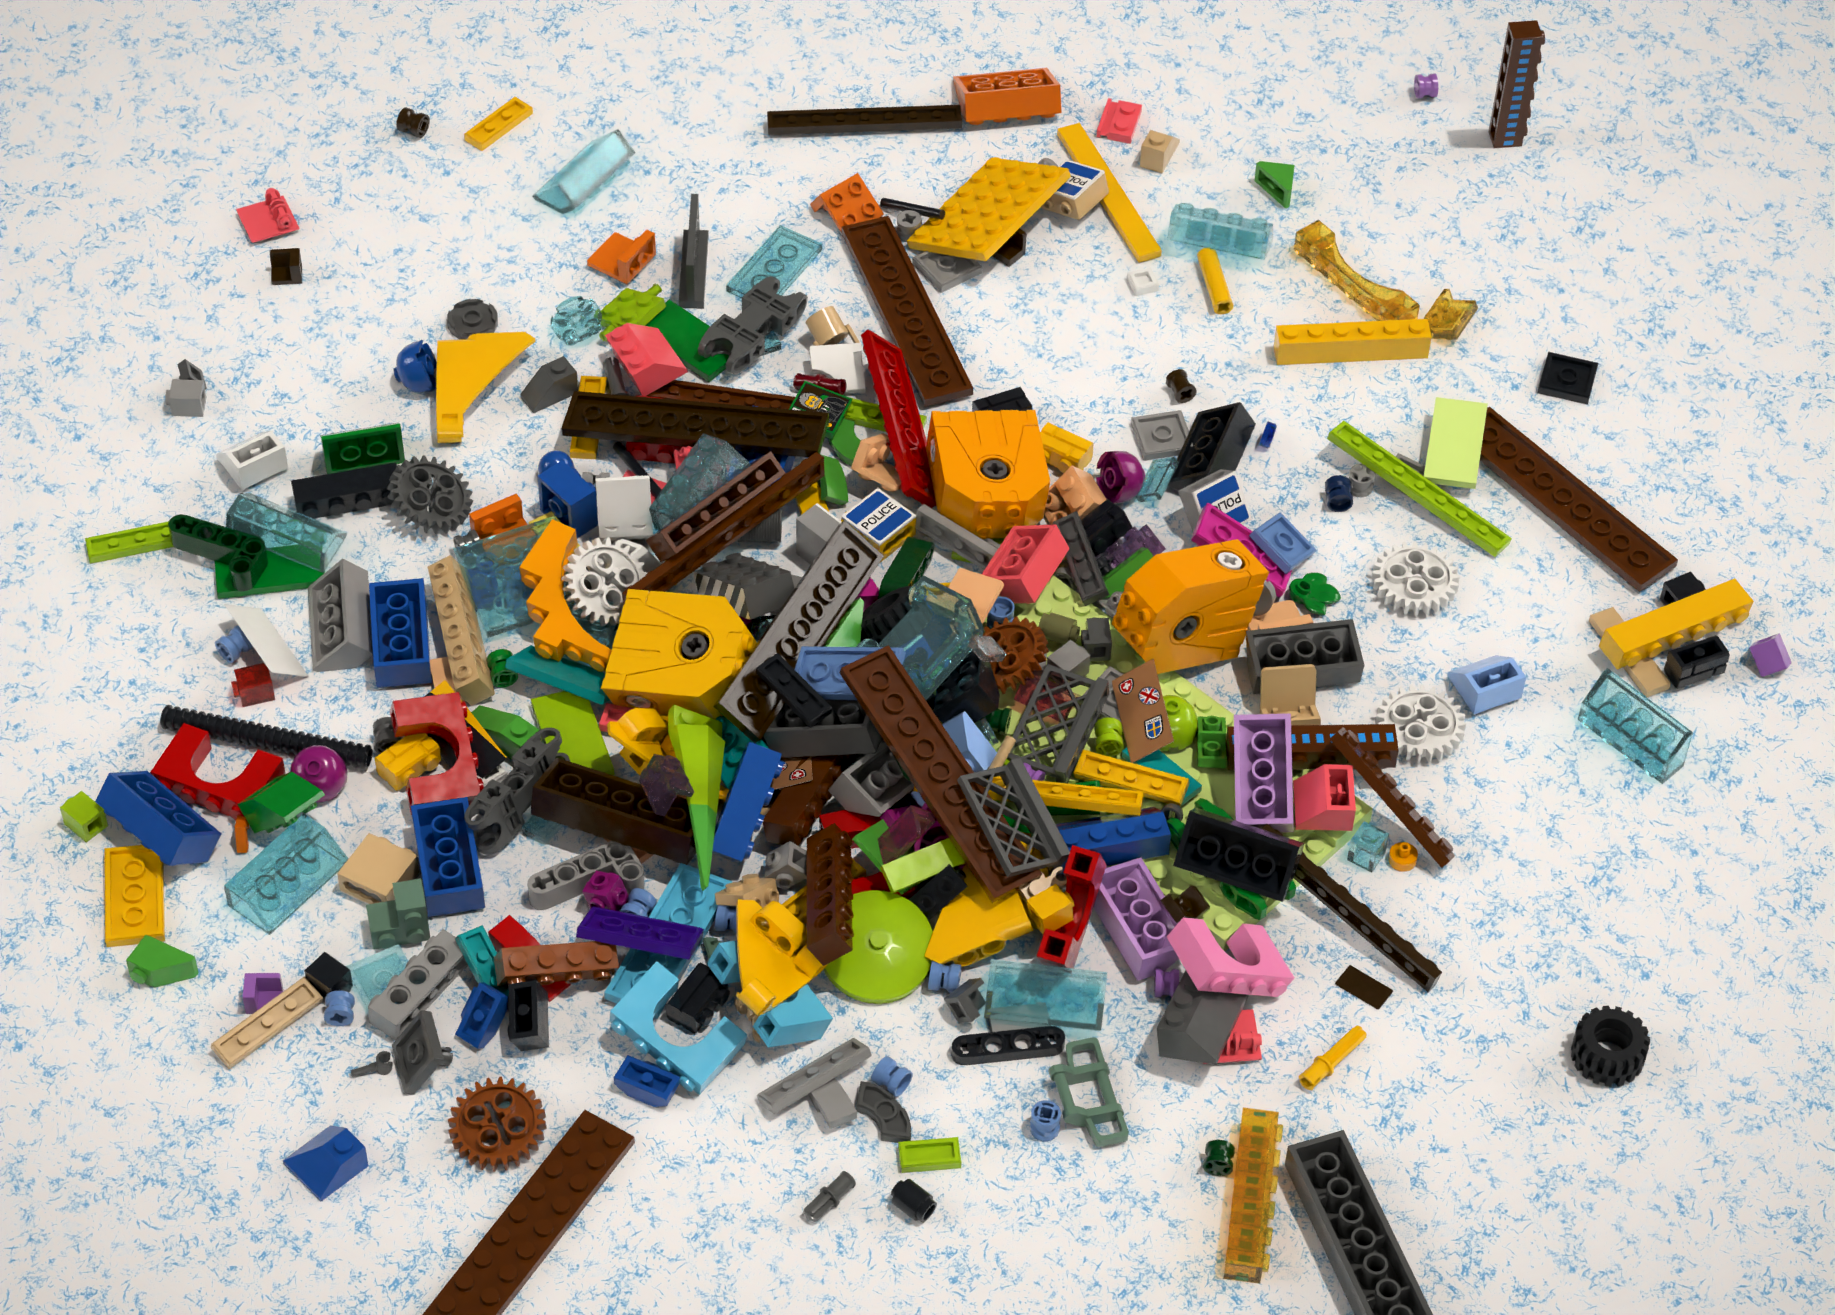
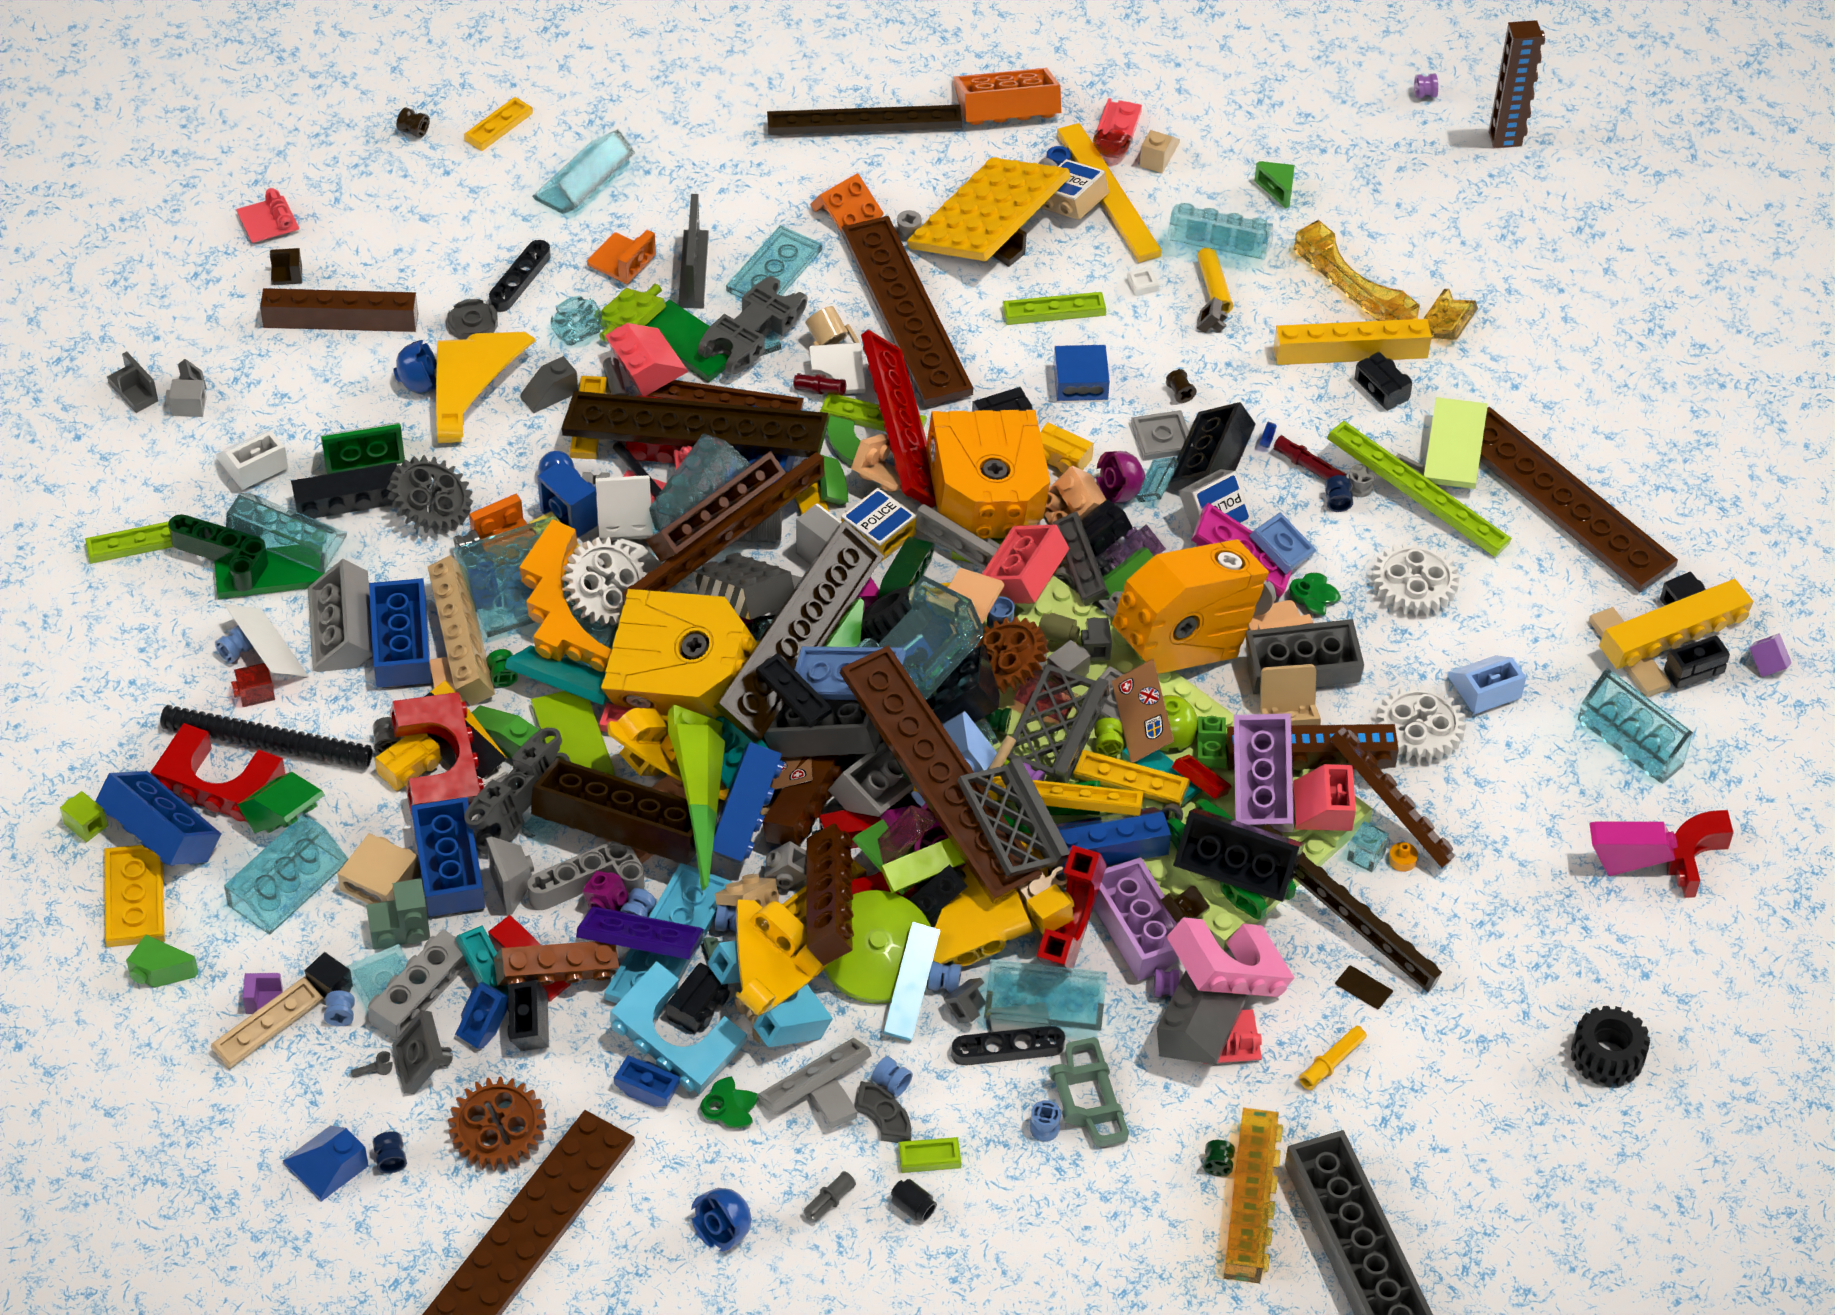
(134, 384): none -> dark grey panel
(241, 834): orange tile -> none
(321, 768): magenta cylinder -> none
(339, 310): none -> reddish brown brick
(389, 1151): none -> dark blue wheel
(509, 871): none -> light grey slope
(524, 277): none -> black beam
(663, 782): bracket -> none
(721, 1218): none -> blue cylinder
(733, 1104): none -> green plate
(818, 399): tile -> none
(903, 206): black bar -> none
(911, 981): none -> tile
(946, 270): light grey tile -> none
(987, 649): clear tile -> none
(1054, 308): none -> lime tile
(1058, 154): none -> blue tile
(1081, 373): none -> blue piece
(1113, 144): none -> clear red hair
(1202, 776): none -> red tile
(1212, 316): none -> dark brown tile
(1300, 456): none -> dark red pin
(1383, 380): none -> black brick
(1568, 378): black tile -> none
(1631, 845): none -> dark pink slope
(1698, 834): none -> red arch

